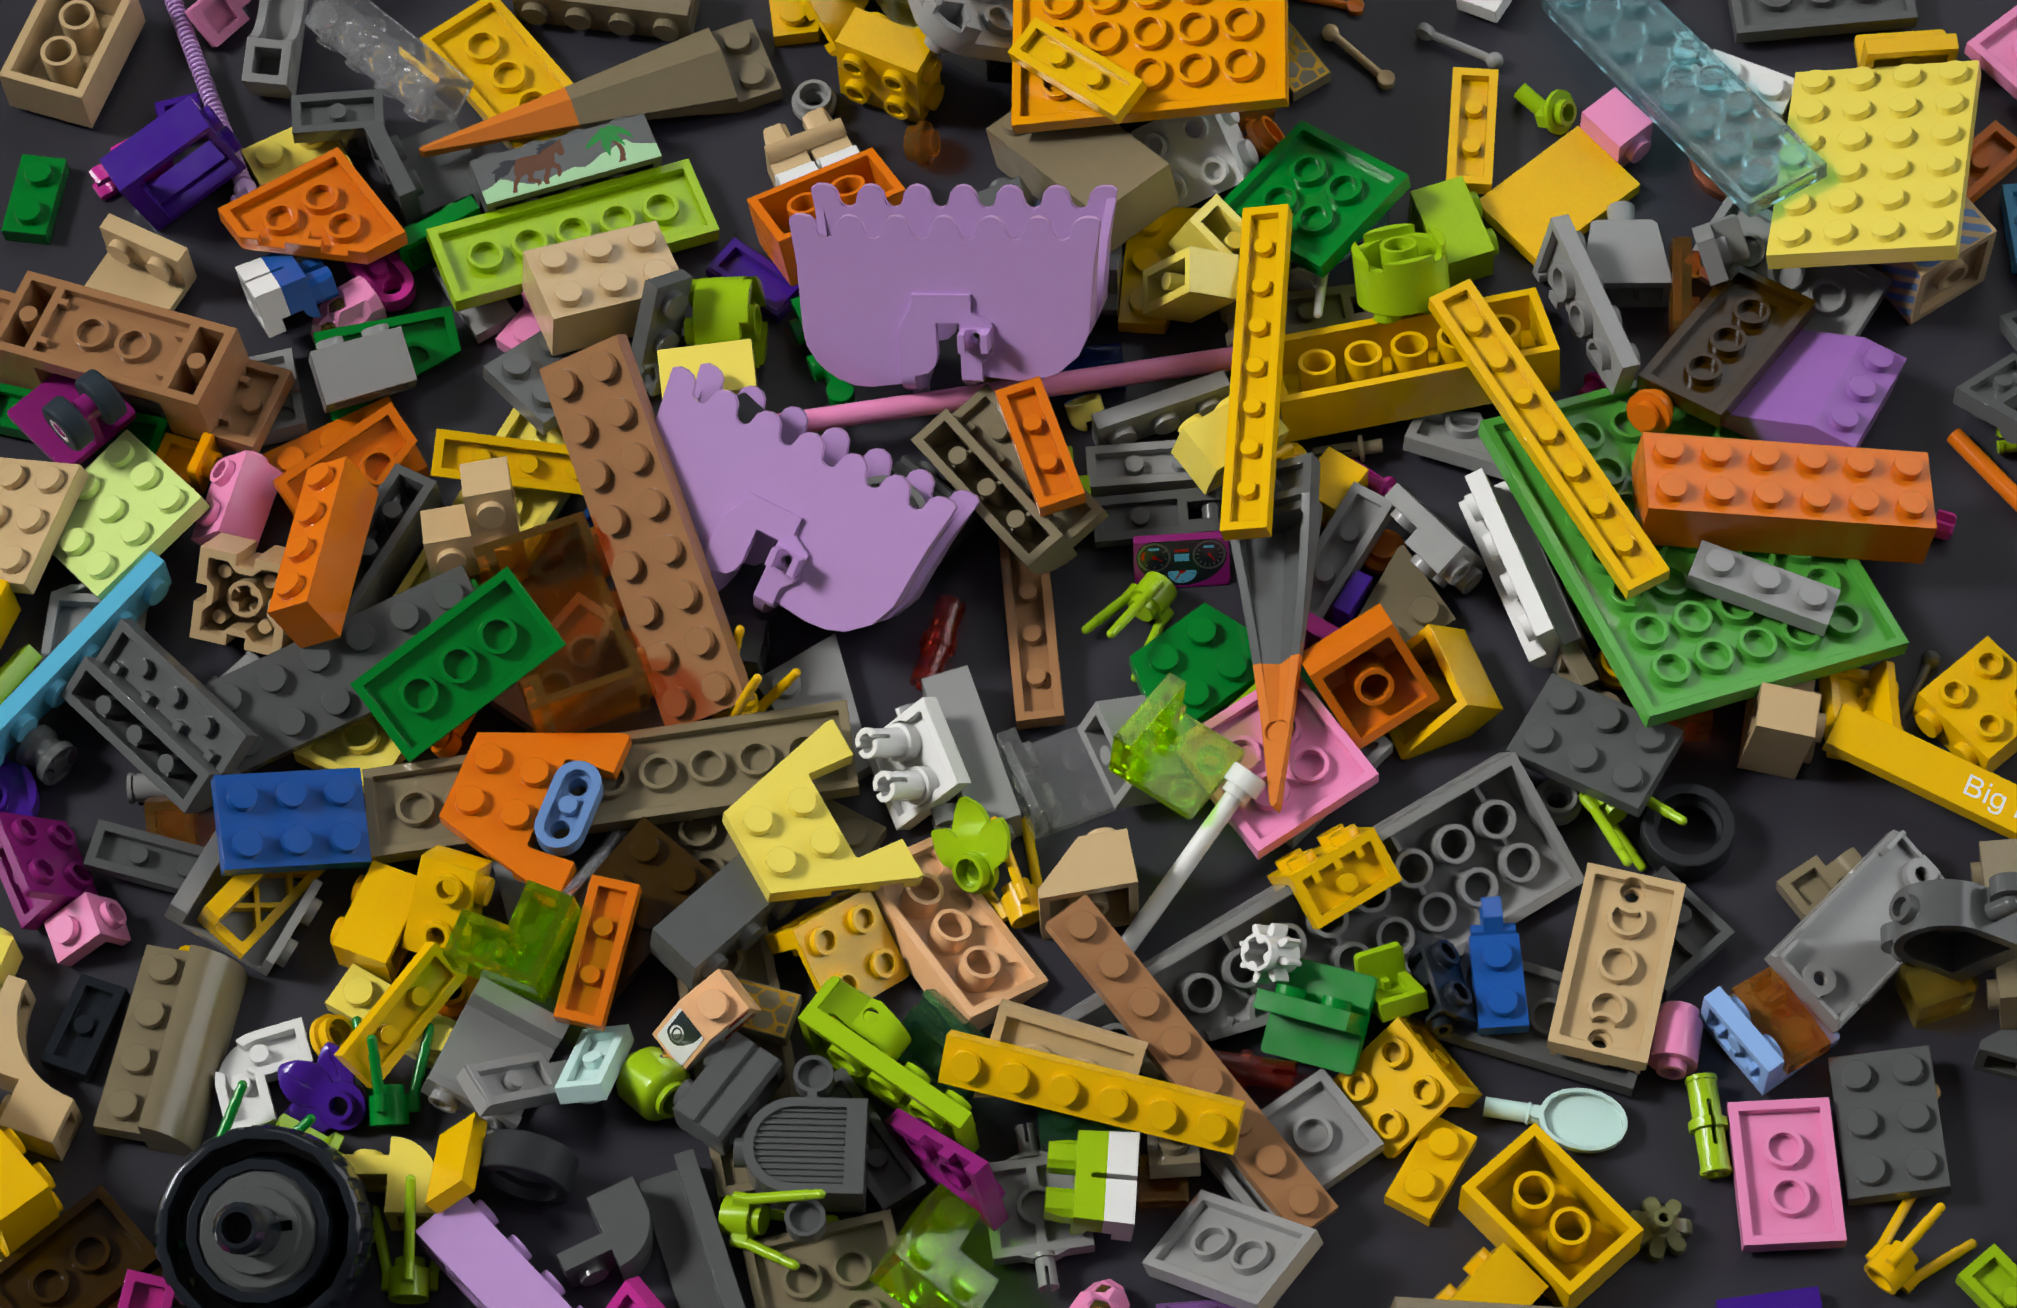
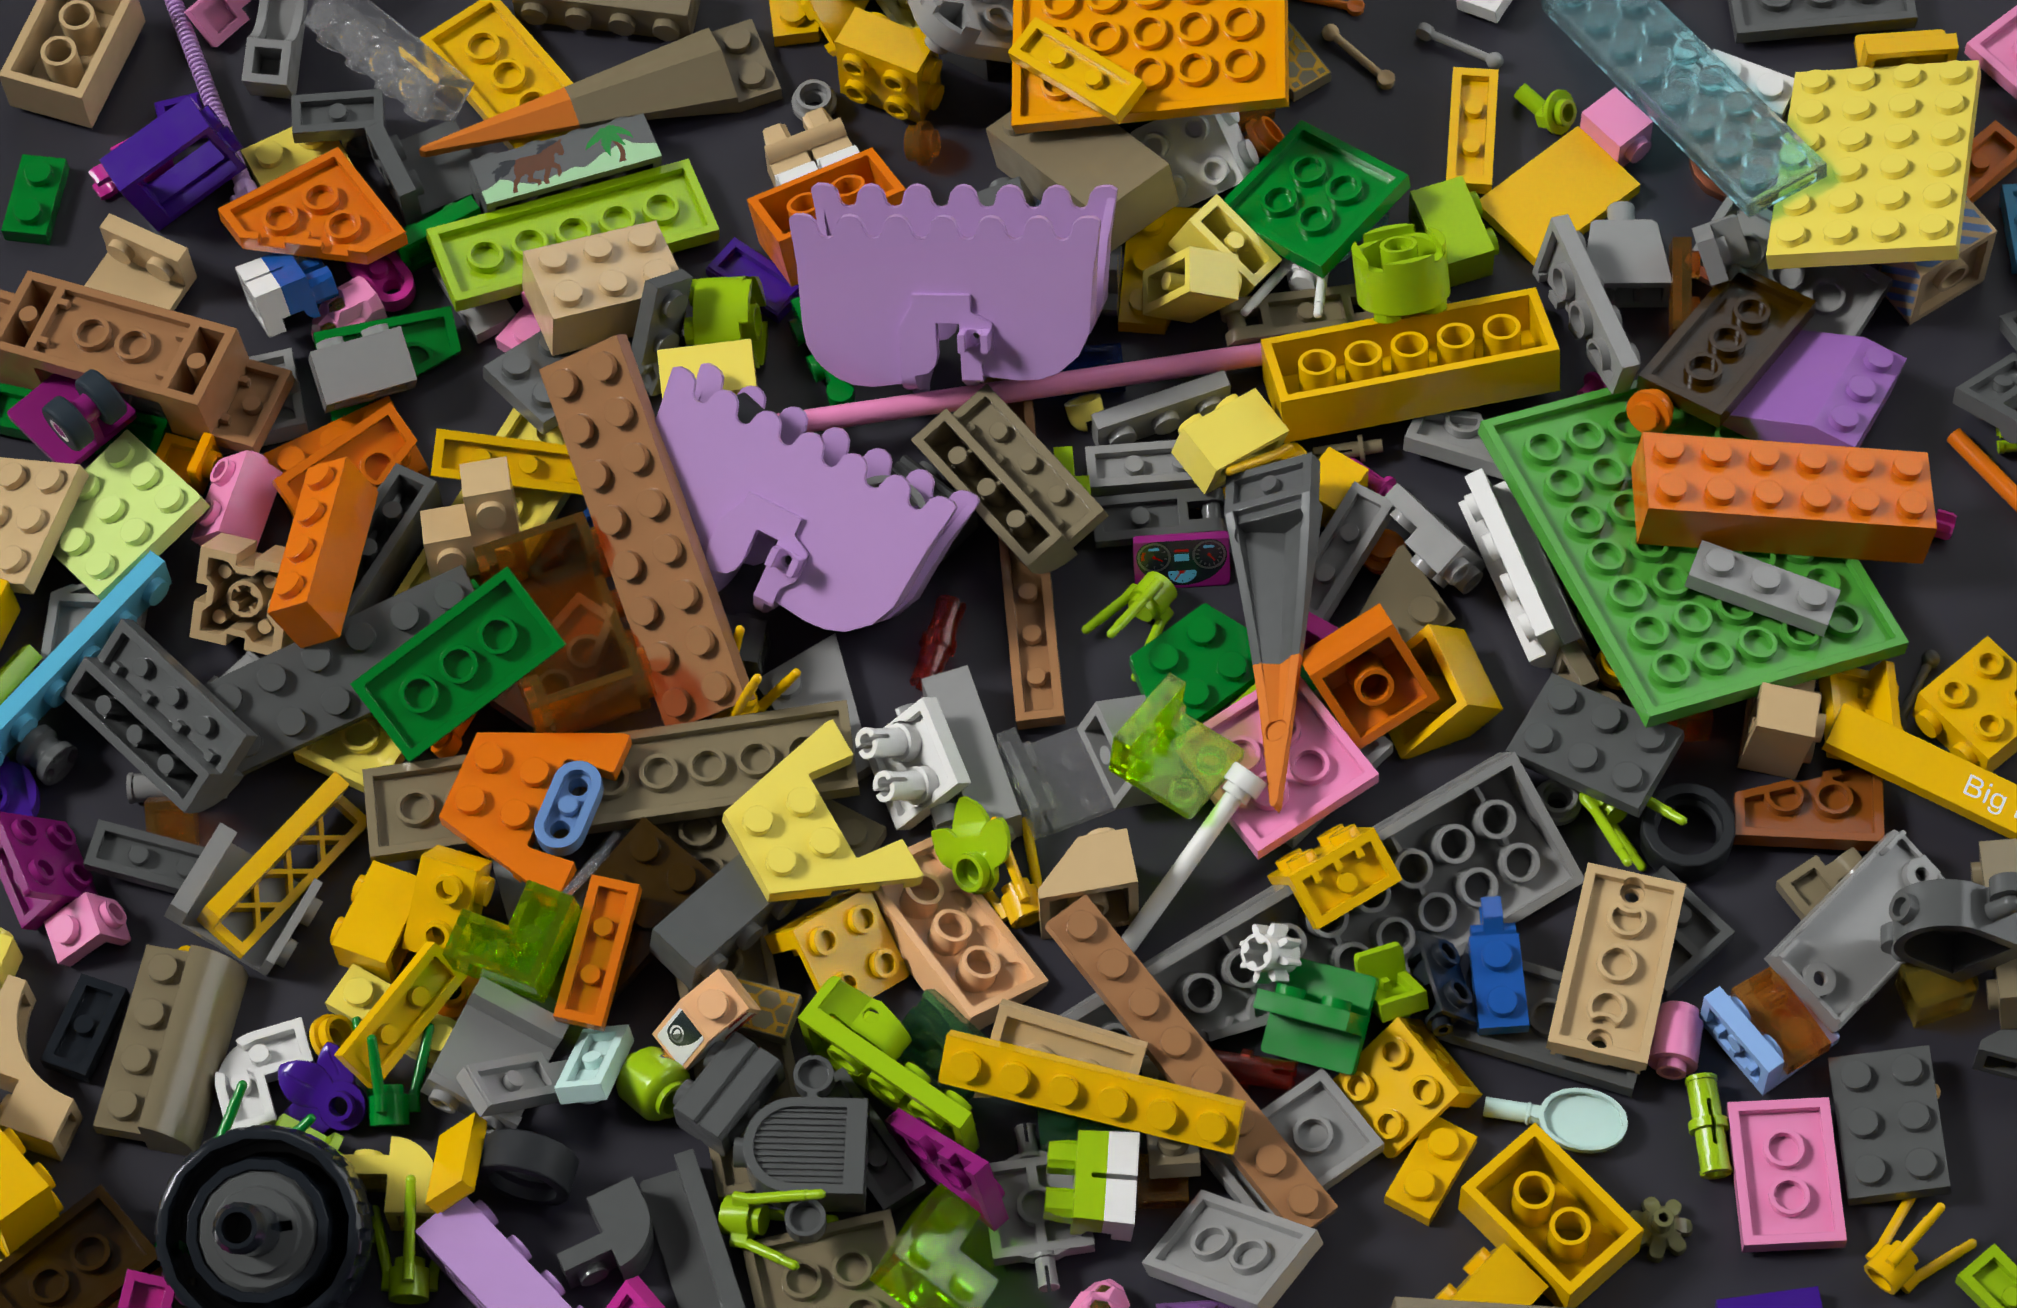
(290, 821): blue plate -> none
(1040, 446): orange plate -> none
(1256, 373): yellow plate -> none
(1352, 599): dark purple tile -> none
(1549, 439): yellow plate -> none
(1817, 813): none -> dark orange wing

